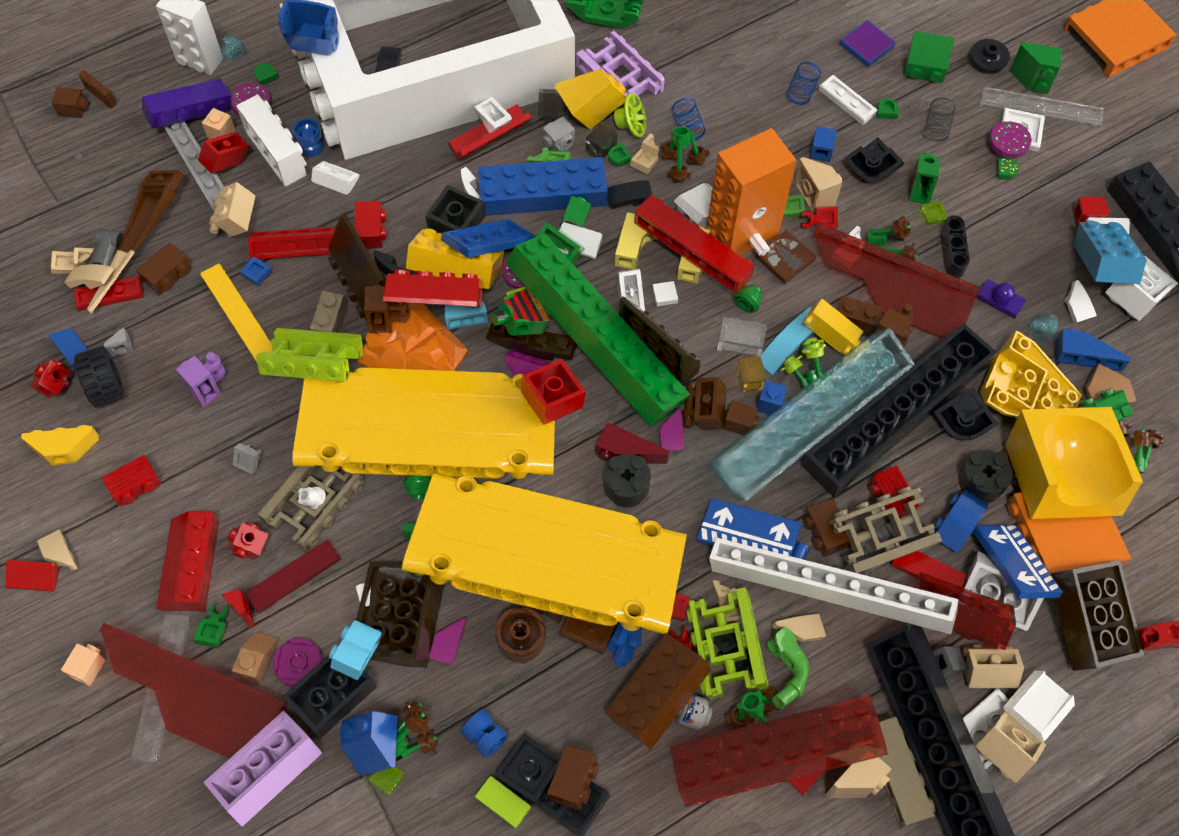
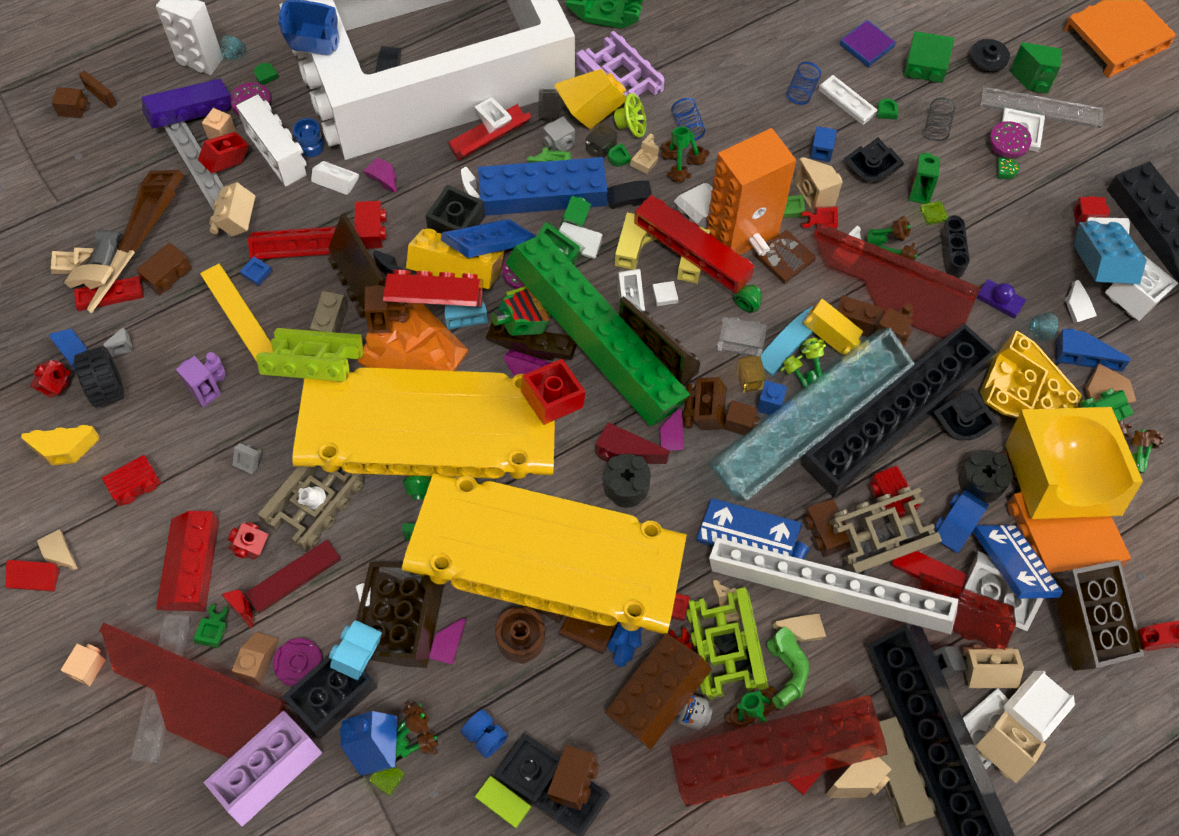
(382, 172): none -> magenta slope

